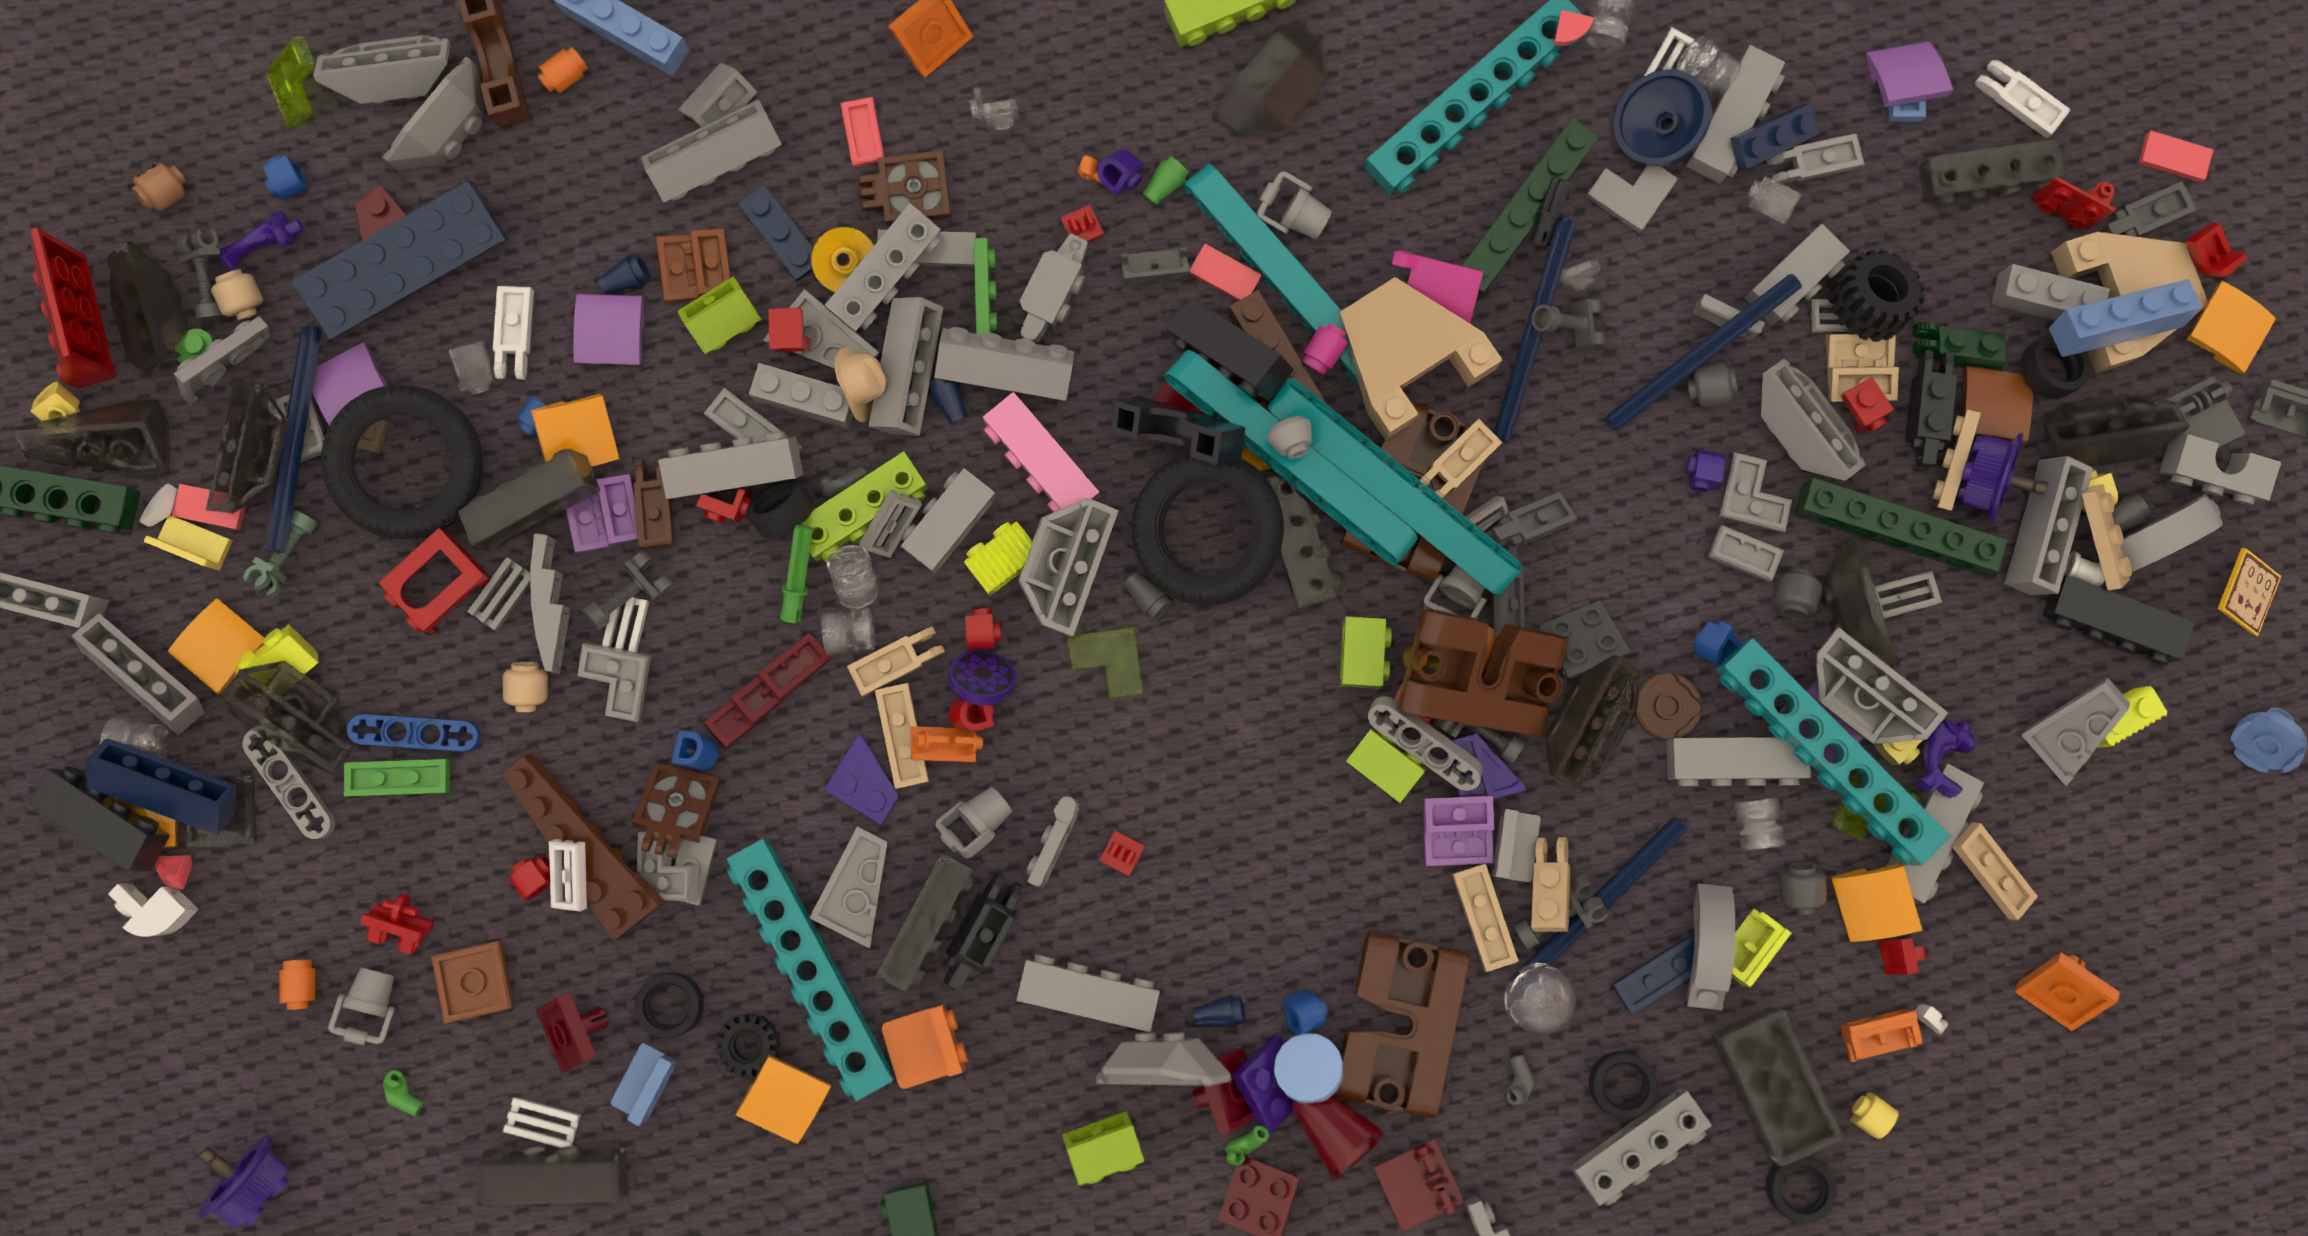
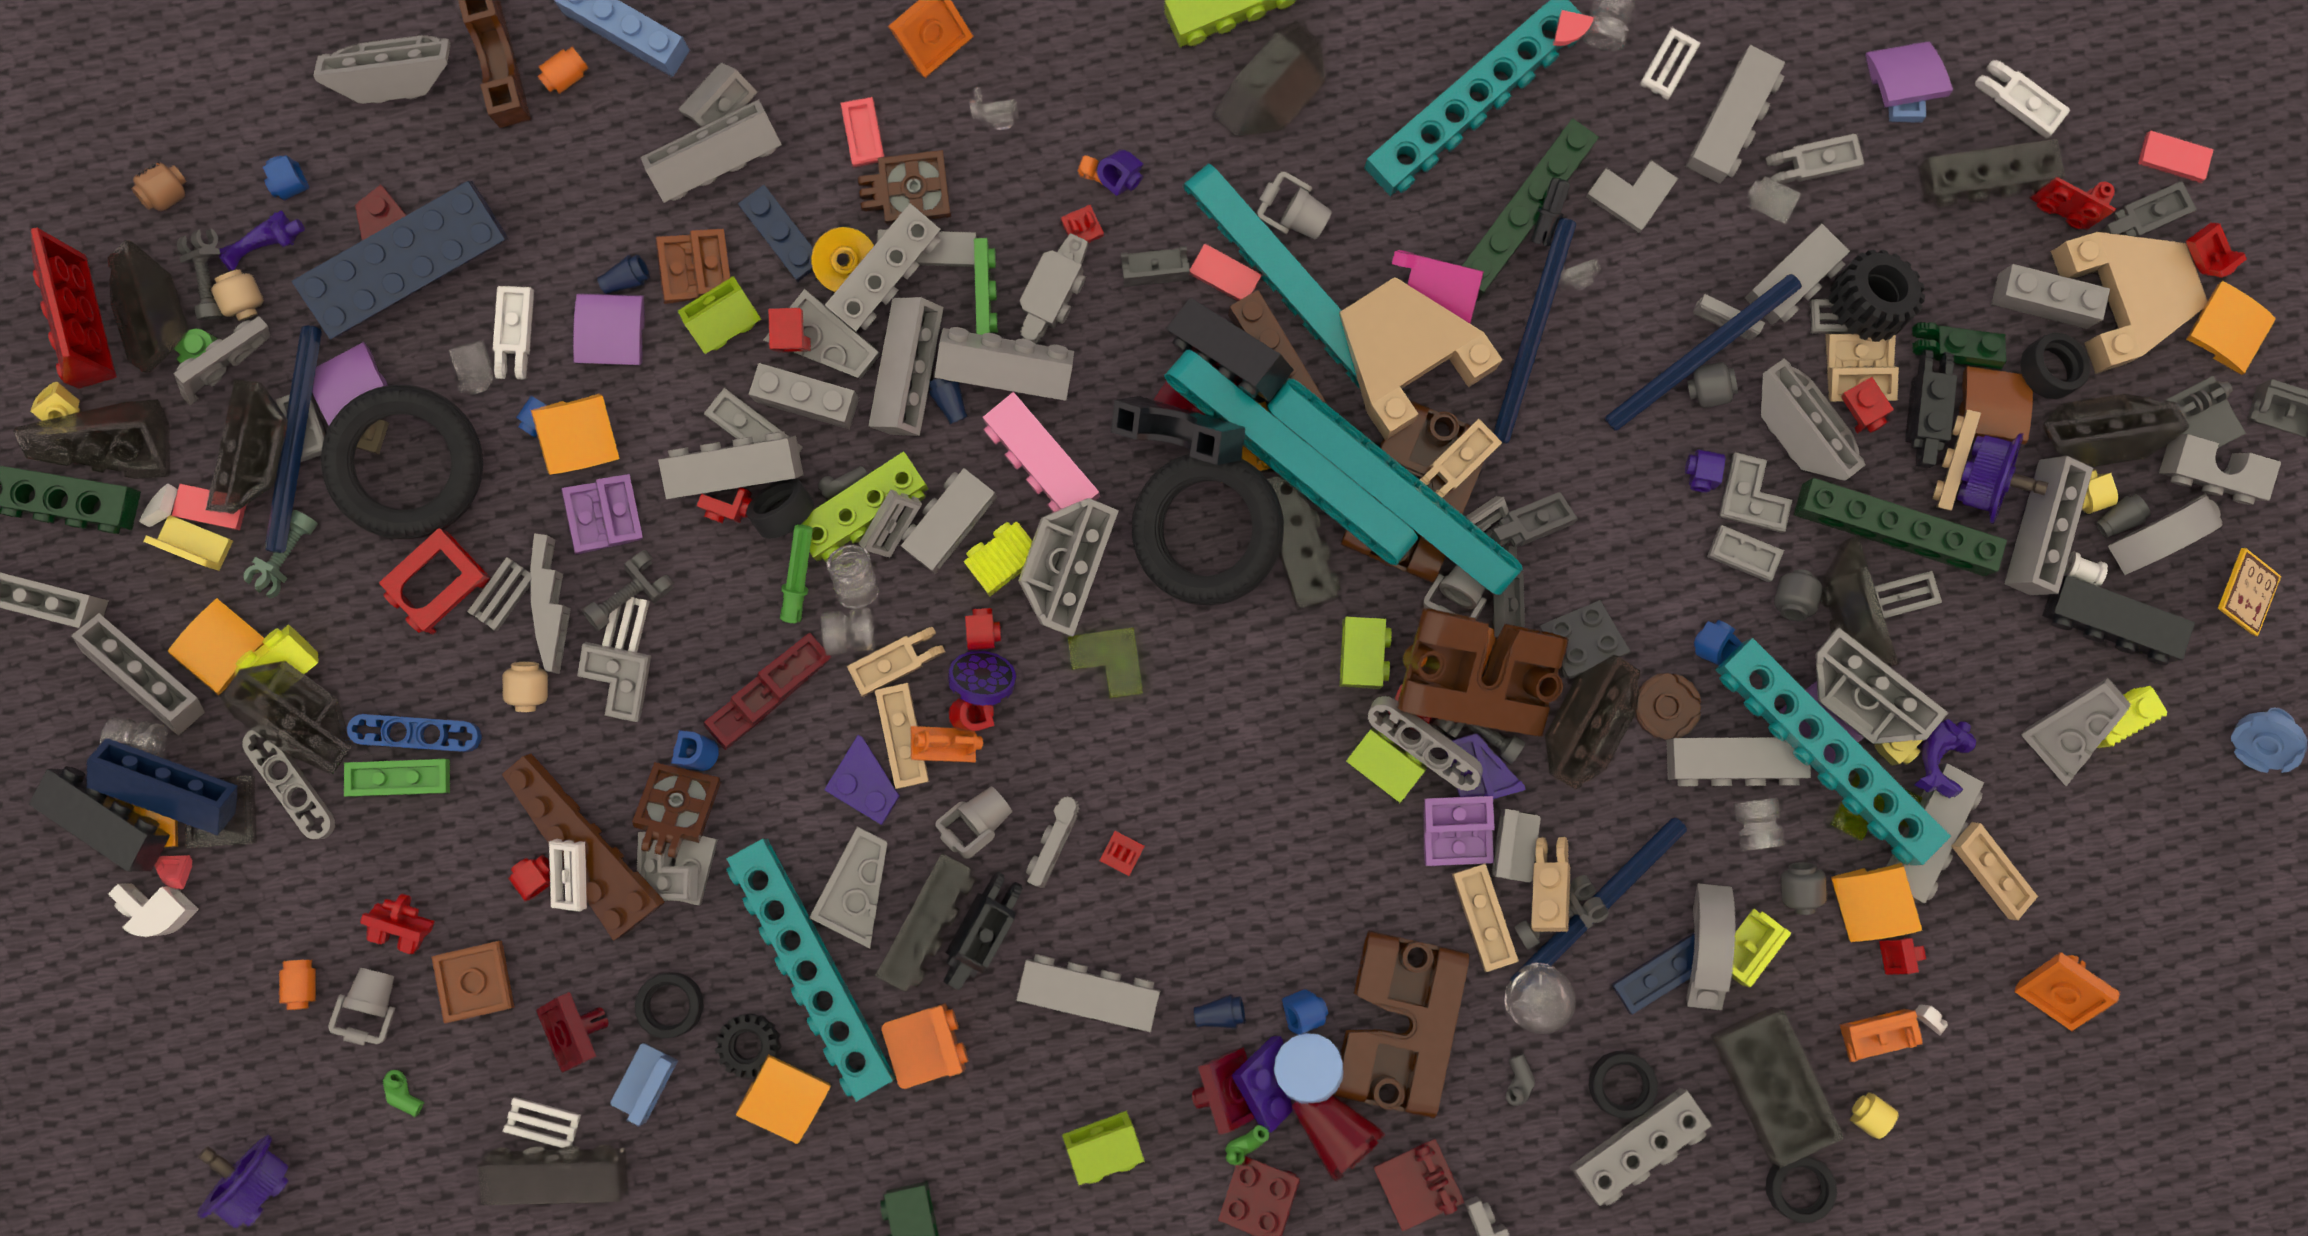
(286, 79): clear neon green tile -> none
(441, 121): light grey wedge -> none
(528, 499): clear smoke brick -> none
(652, 509): reddish brown hinge -> none
(860, 380): tan piece -> none
(1148, 596): dark grey cone -> none
(1163, 1062): light grey wedge -> none
(1165, 180): bright green cone -> none
(1291, 436): light grey cone -> none
(1325, 348): dark pink brick -> none
(1548, 319): dark grey bar -> none
(1653, 103): dark blue dish -> none
(1710, 66): clear wheel -> none
(1774, 136): dark blue plate -> none
(2107, 536): tan plate -> none
(2125, 318): medium blue brick -> none

